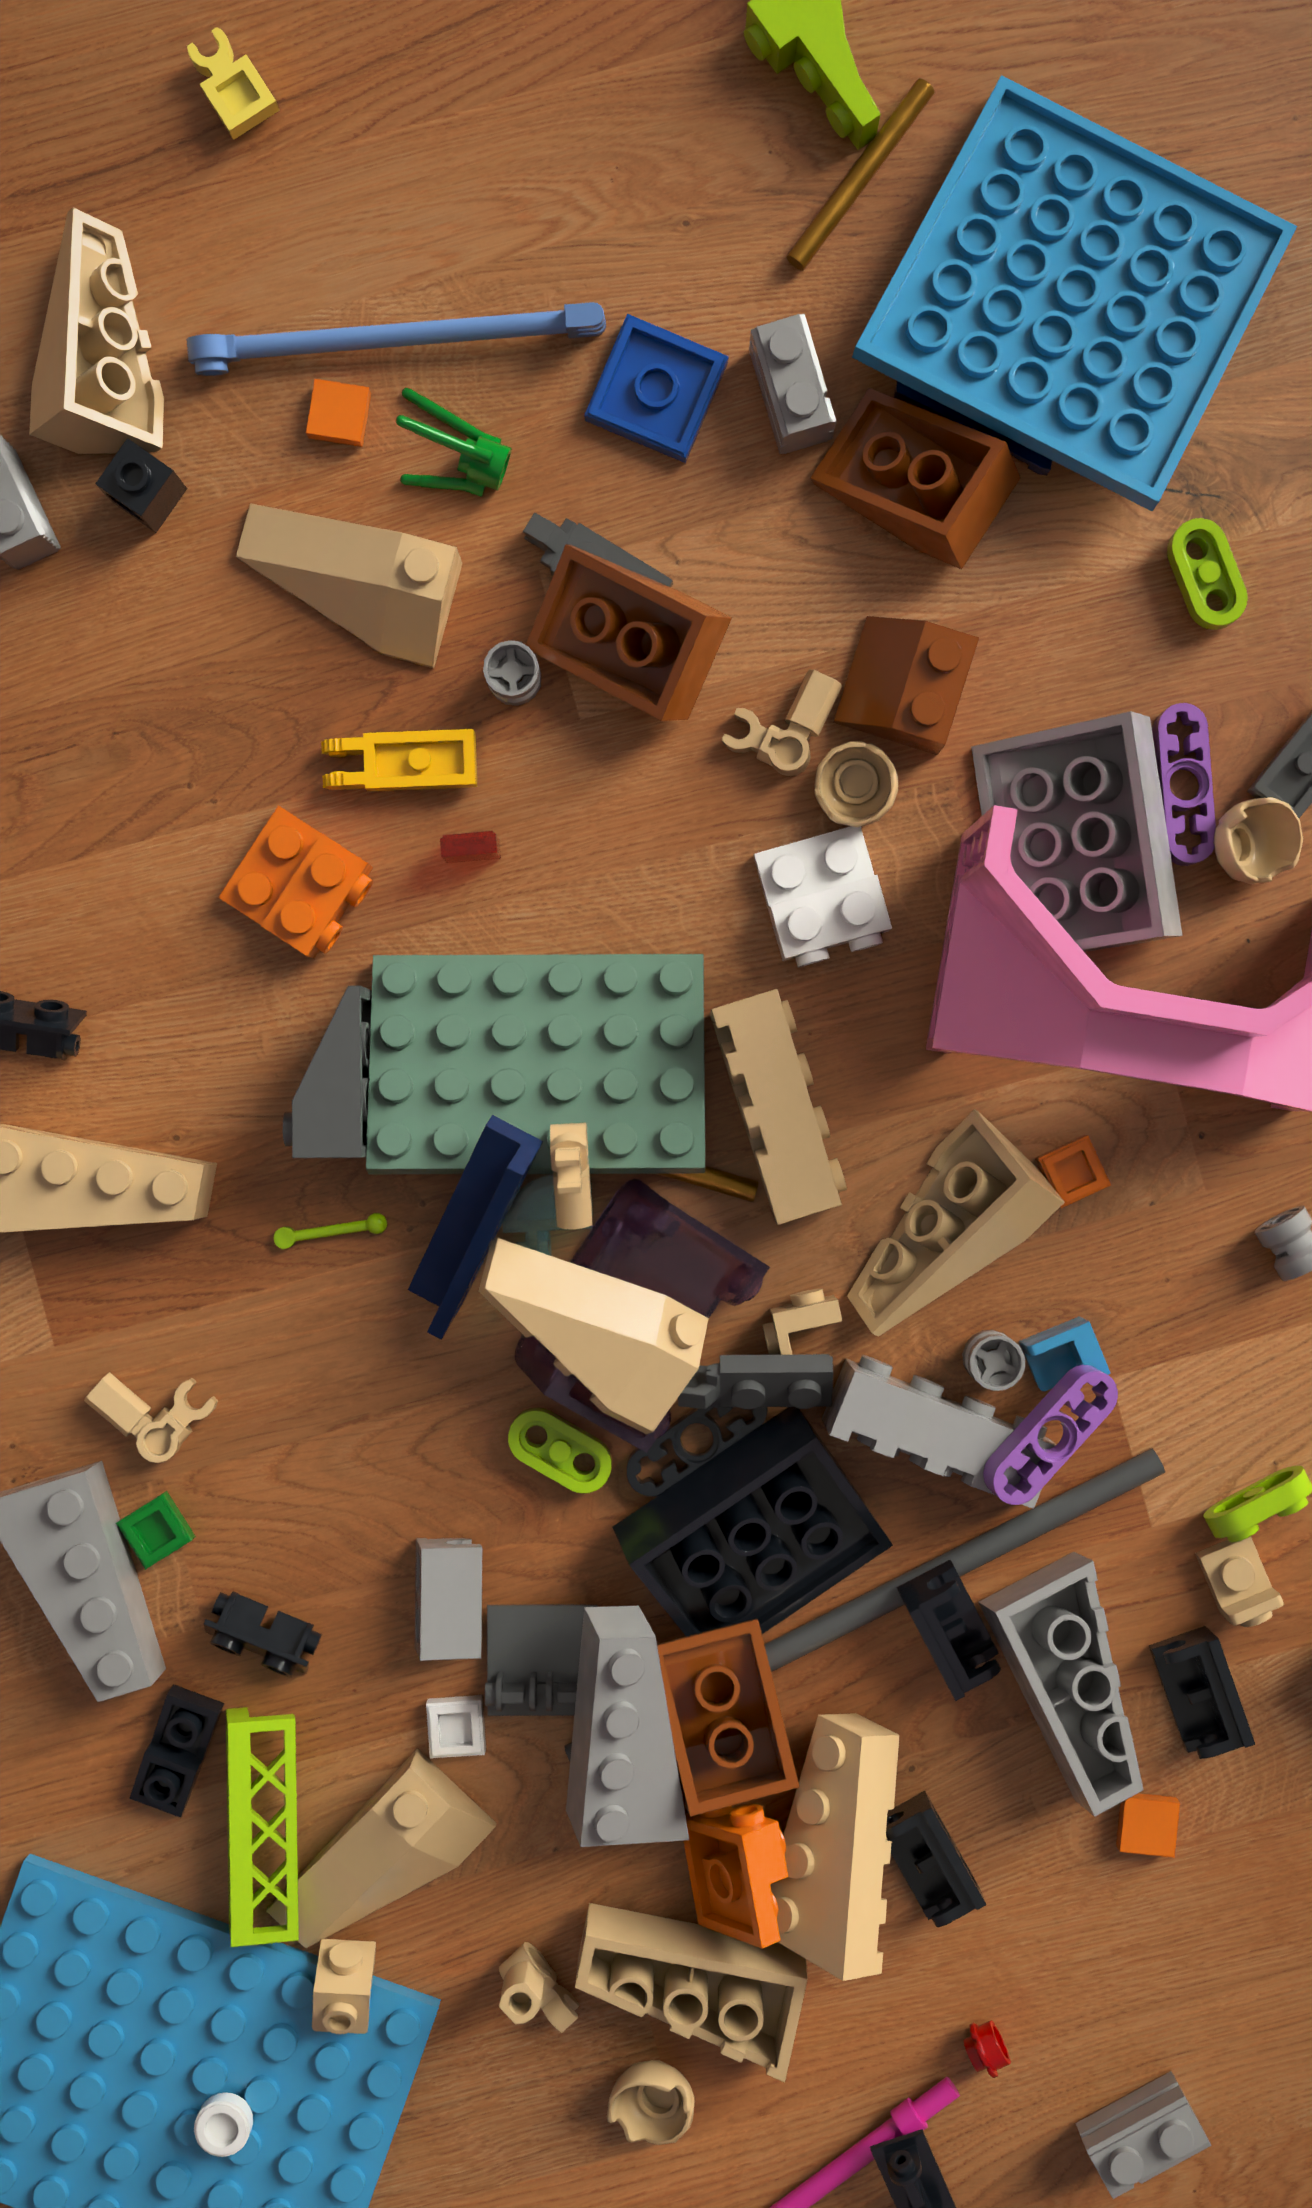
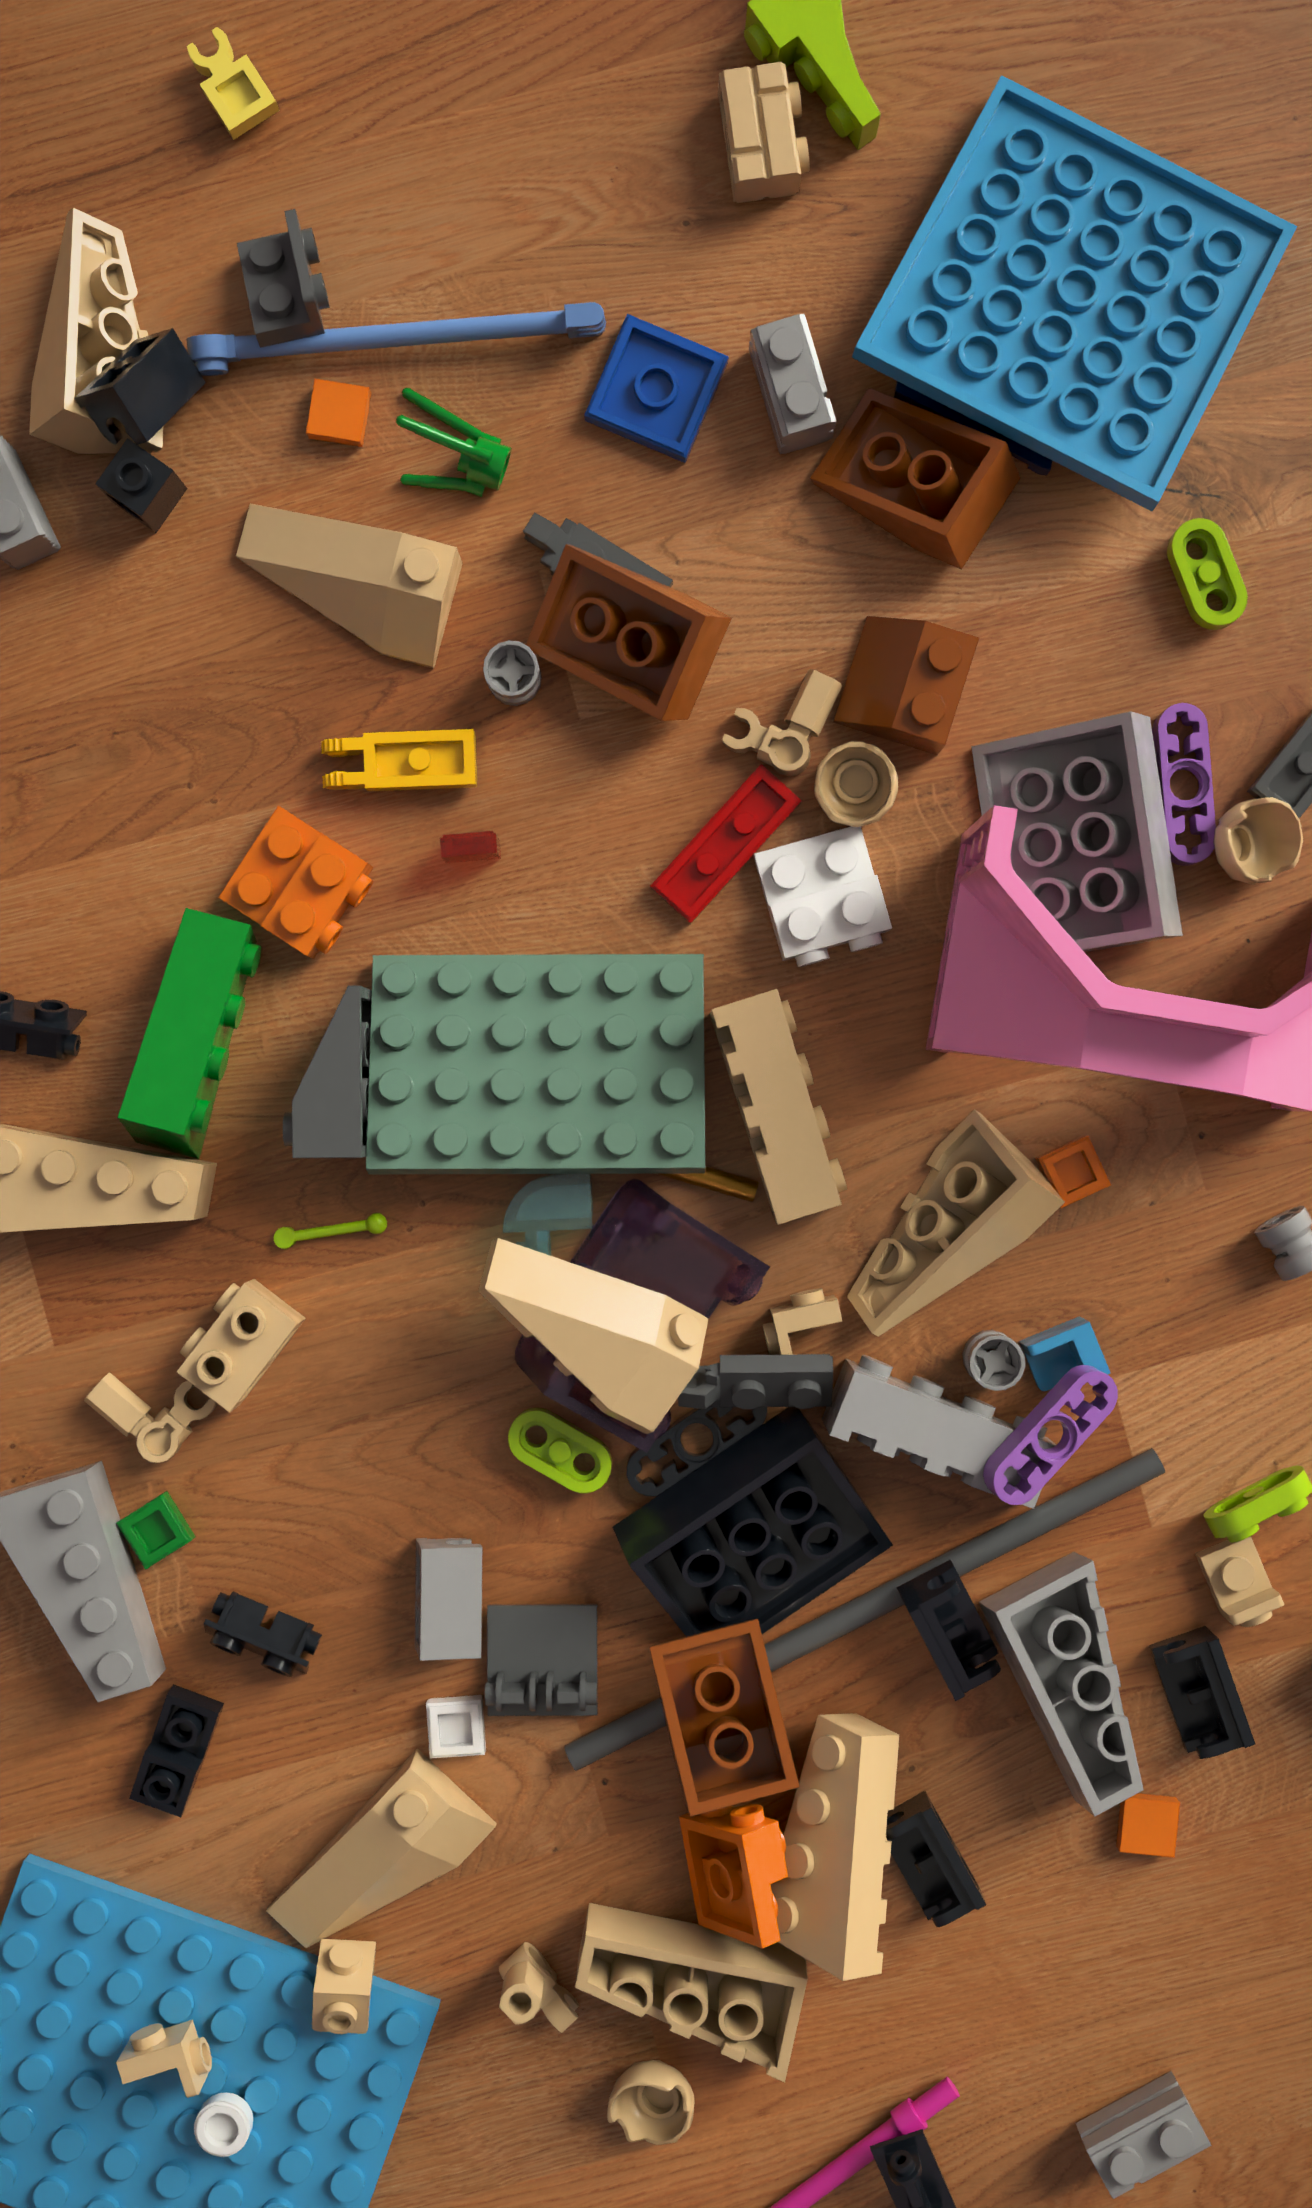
(142, 387): none -> black hinge
(163, 2049): none -> tan bracket
(190, 1033): none -> green wedge
(239, 1344): none -> tan brick
(239, 1828): lime fence -> none
(281, 286): none -> dark grey bracket
(473, 1219): dark blue fence -> none
(571, 1175): tan bar -> none
(622, 1741): light grey wedge -> none
(725, 844): none -> red tile
(760, 132): none -> tan brick
(860, 174): pearl gold bar -> none
(986, 2048): red plate -> none

